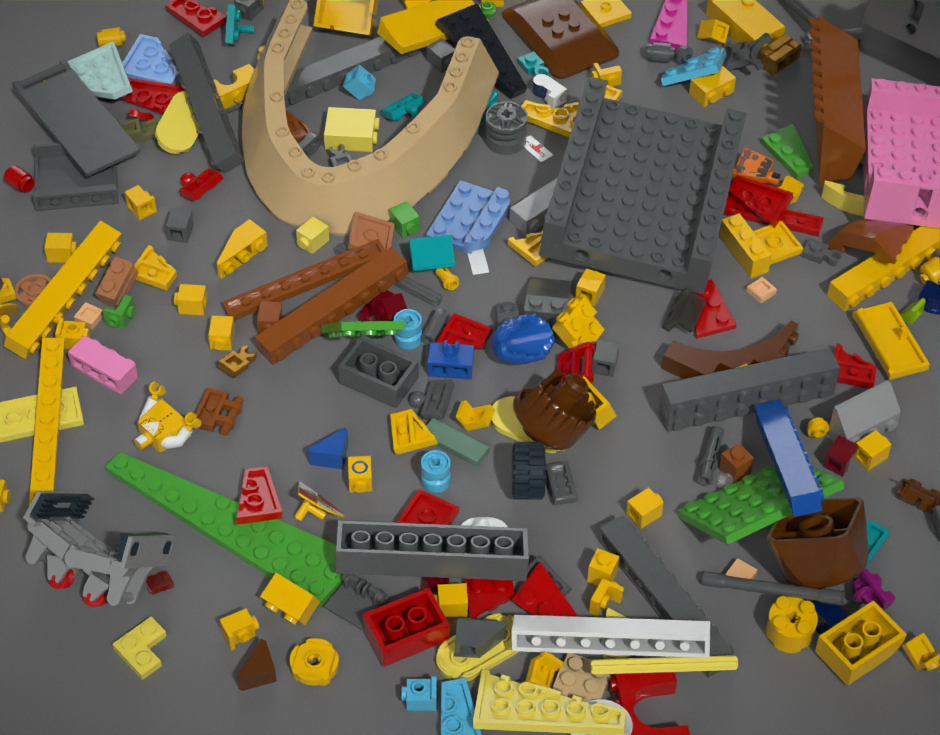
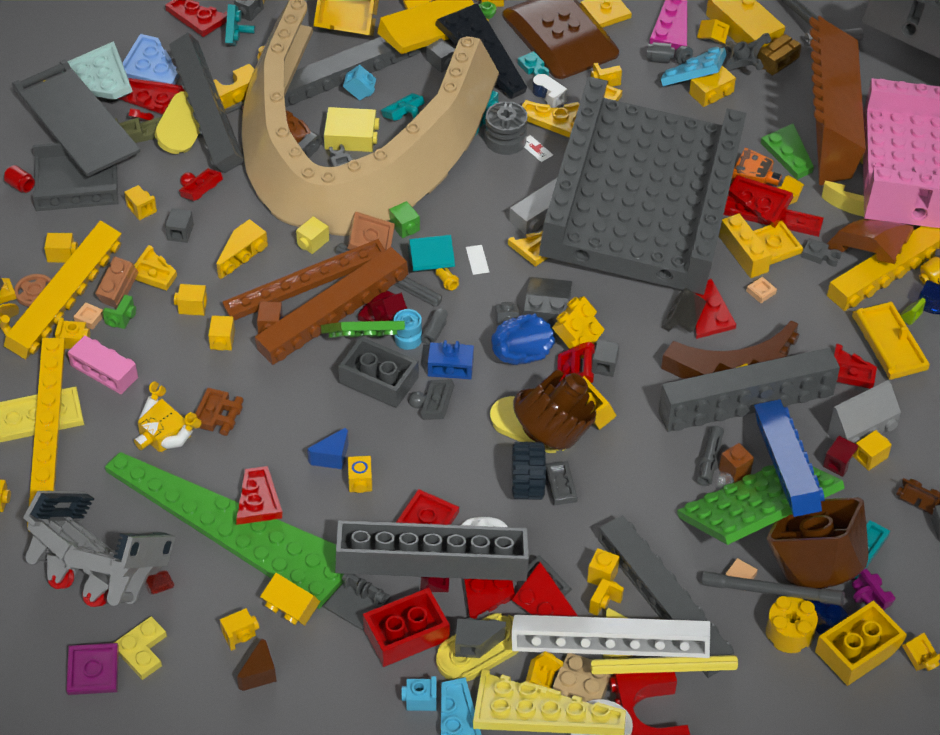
(92, 669): none -> magenta plate
(112, 34): yellow brick -> none
(236, 363): pearl gold plate -> none
(314, 504): shield -> none
(317, 674): yellow plate -> none
(410, 432): yellow wing -> none
(435, 471): medium azure wheel -> none
(453, 599): yellow brick -> none
(458, 443): sand green tile -> none
(466, 332): red wing -> none
(471, 216): medium blue plate -> none
(474, 417): yellow bracket -> none
(591, 286): yellow brick -> none
(644, 508): yellow brick -> none
(817, 427): yellow plate -> none

